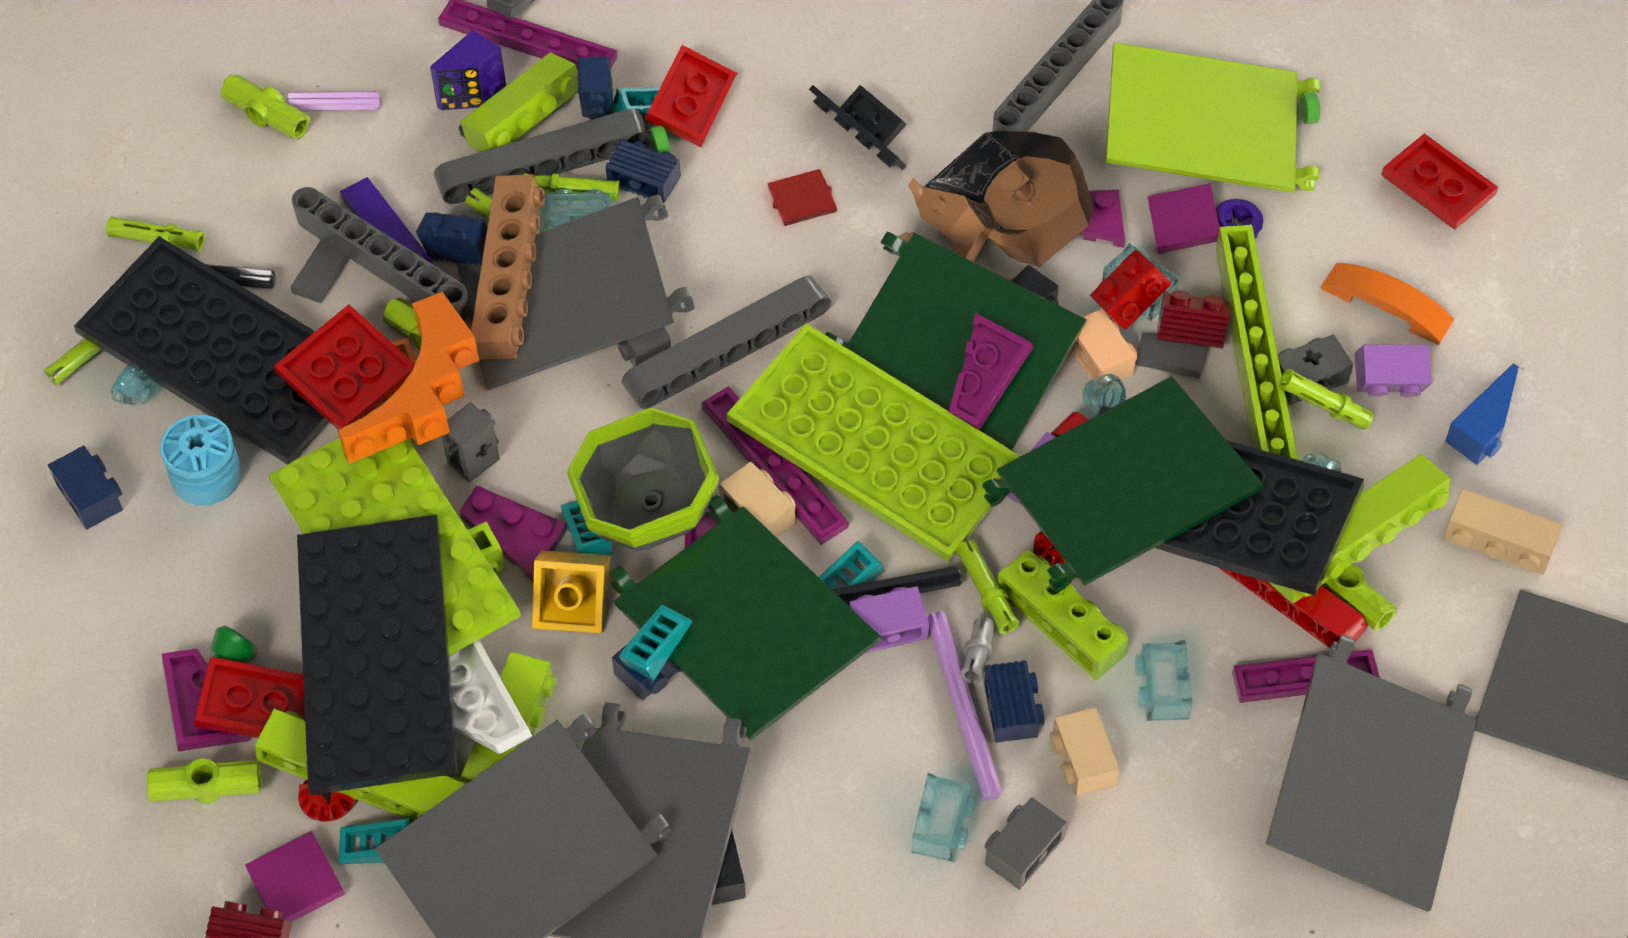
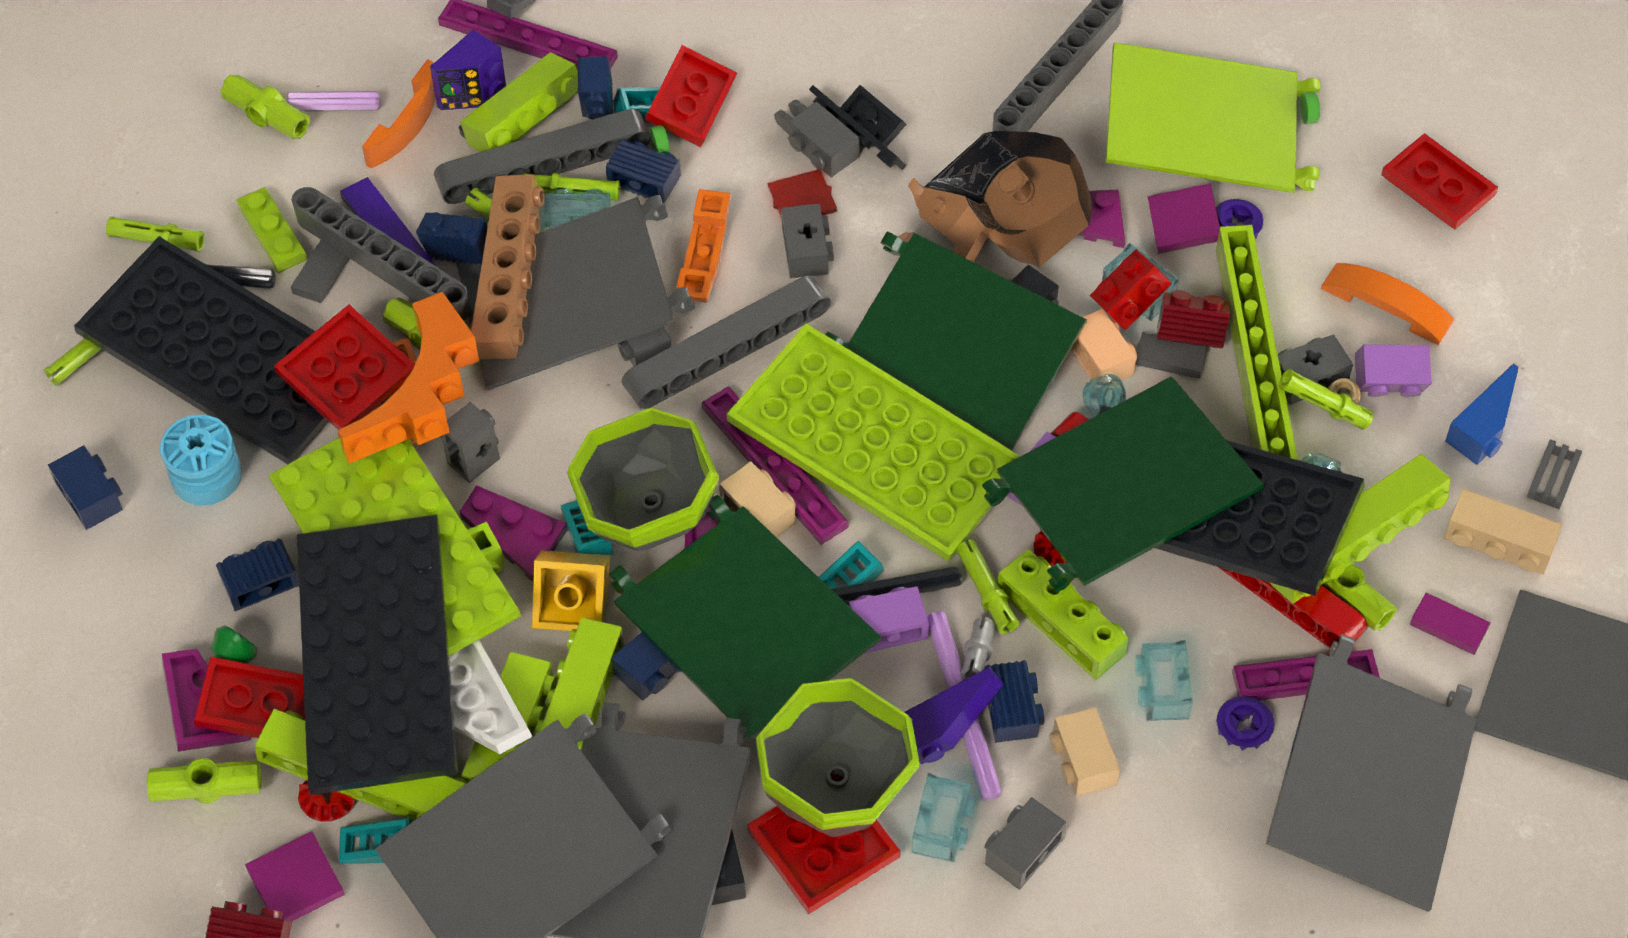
(132, 386): clear light blue cone -> none
(257, 574): none -> dark blue brick
(271, 229): none -> lime plate
(388, 142): none -> orange slope
(583, 674): none -> lime brick
(651, 667): teal slope -> none
(705, 244): none -> orange slope
(805, 240): none -> dark grey brick
(817, 864): none -> red plate
(819, 136): none -> dark grey hinge
(834, 732): none -> dark grey rock
(948, 715): none -> dark purple slope
(988, 369): magenta wing -> none
(1241, 709): none -> dark purple gear
(1346, 385): none -> tan plate
(1450, 623): none -> magenta tile
(1562, 453): none -> dark grey tile

